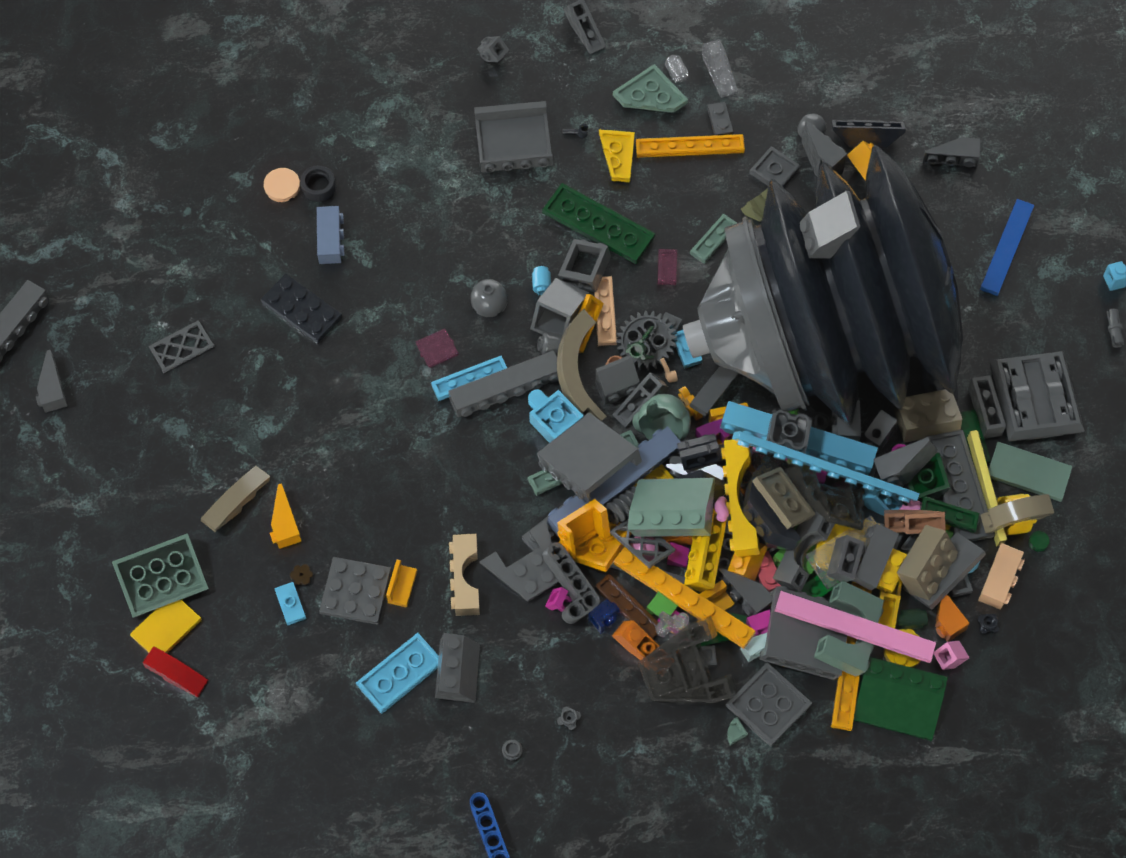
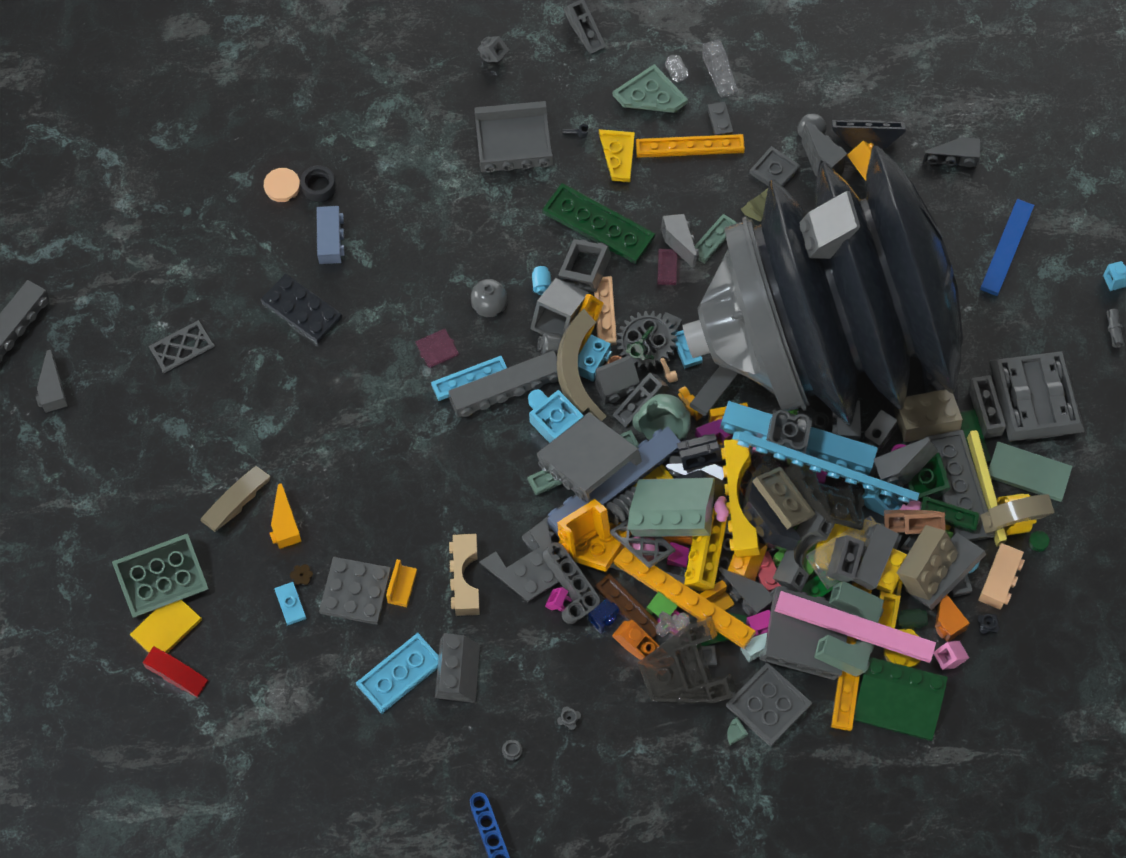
(593, 356): none -> medium azure brick
(677, 235): none -> slope

